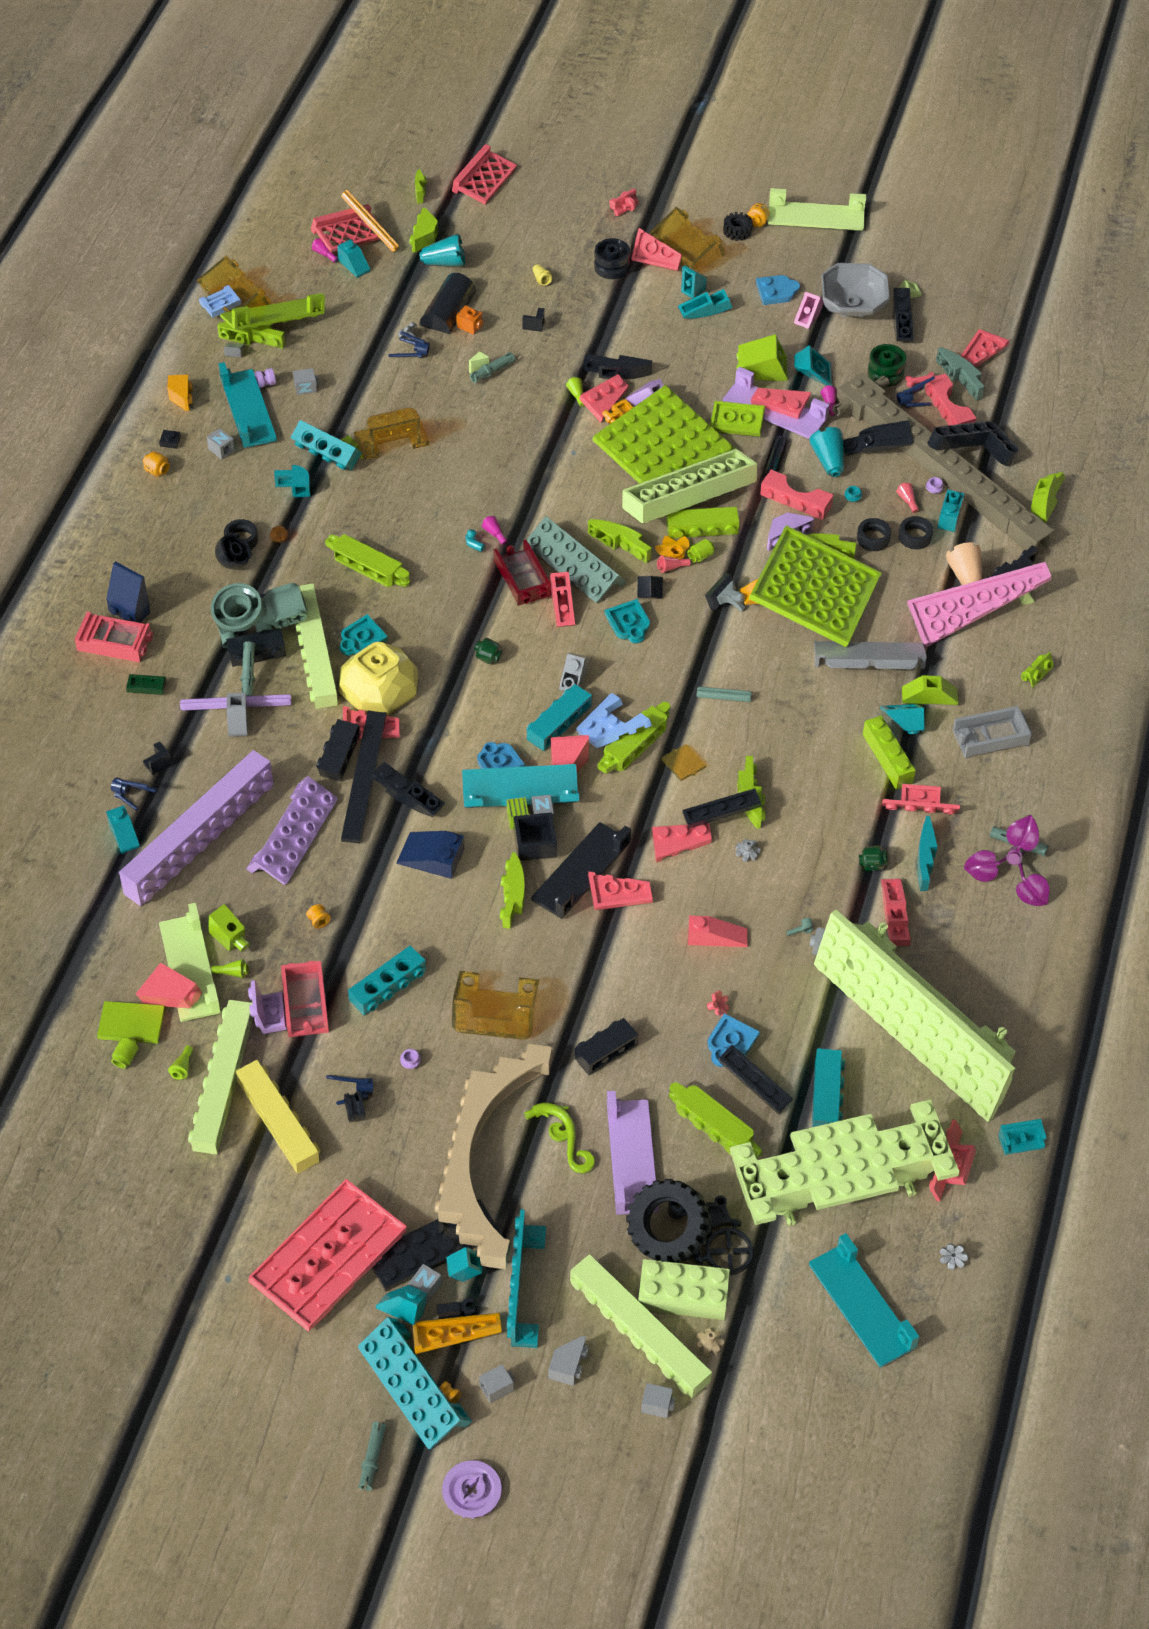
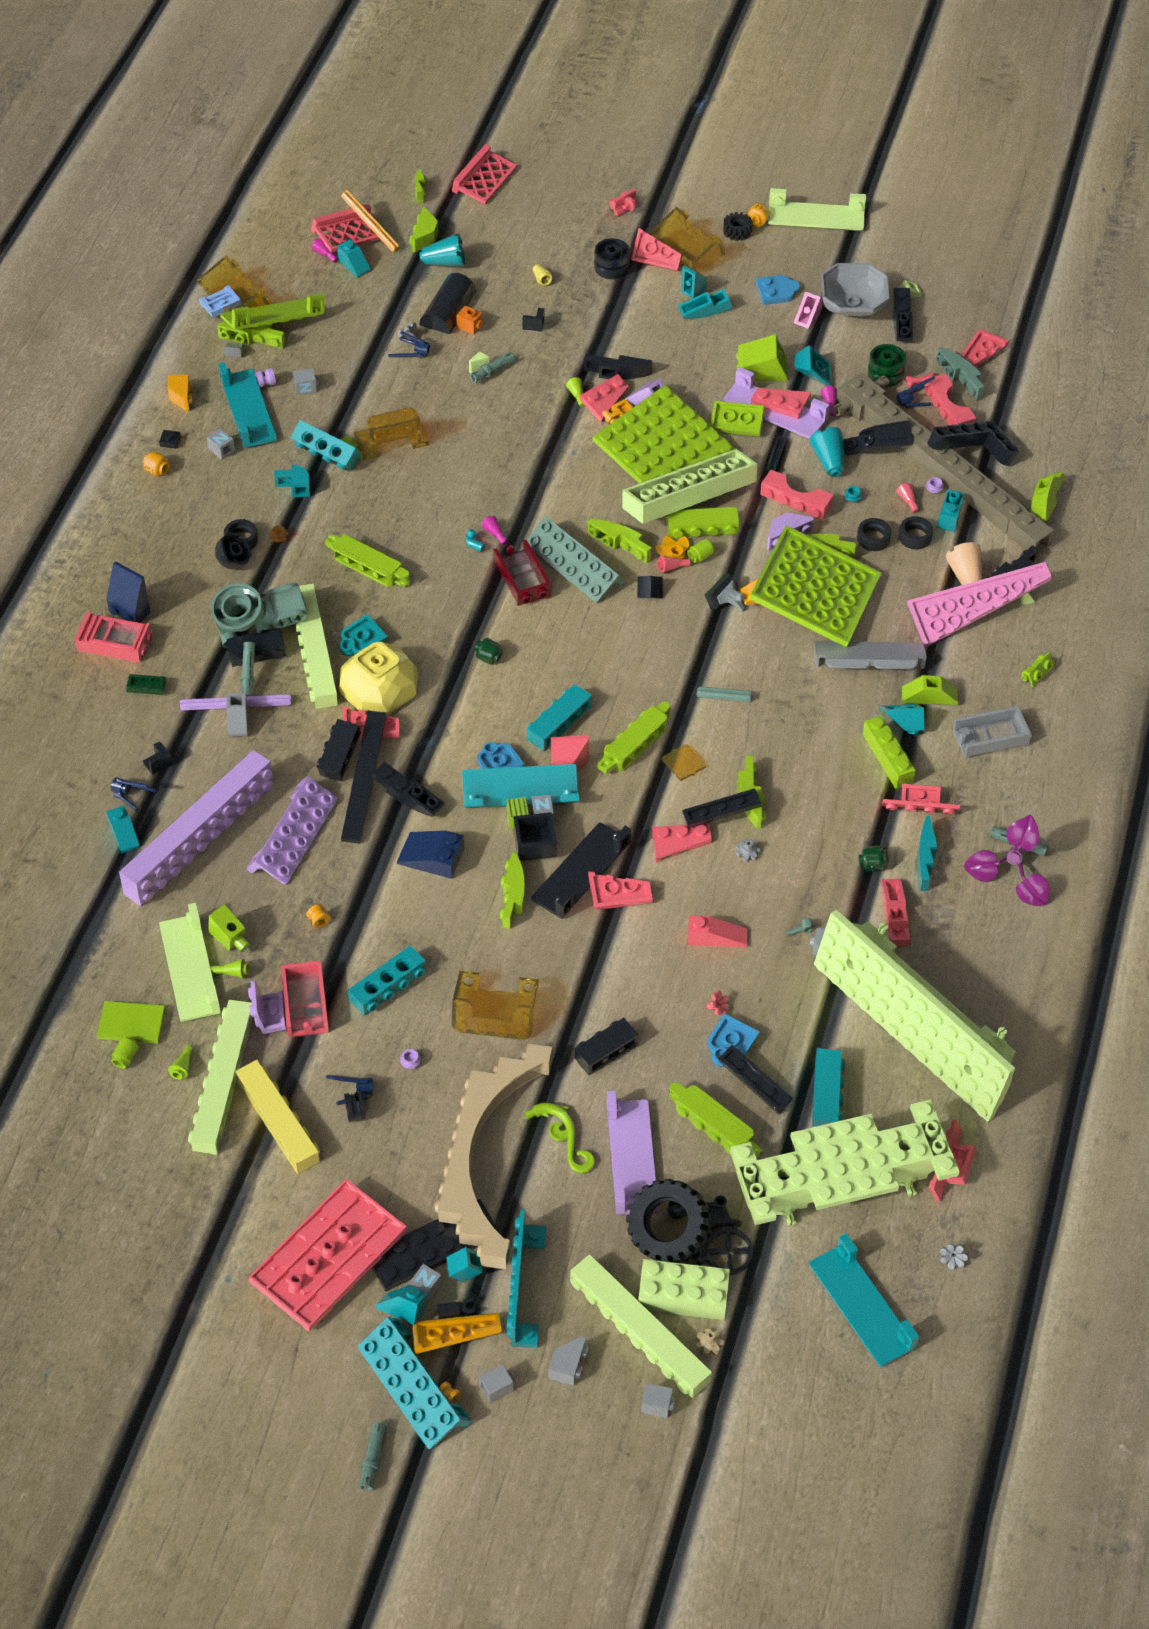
(169, 989): coral slope -> none
(467, 1475): lavender gear -> none
(562, 599): coral slope -> none
(574, 670): light grey slope -> none
(607, 728): light blue wing -> none
(628, 621): teal plate -> none
(1022, 1136): teal hinge -> none

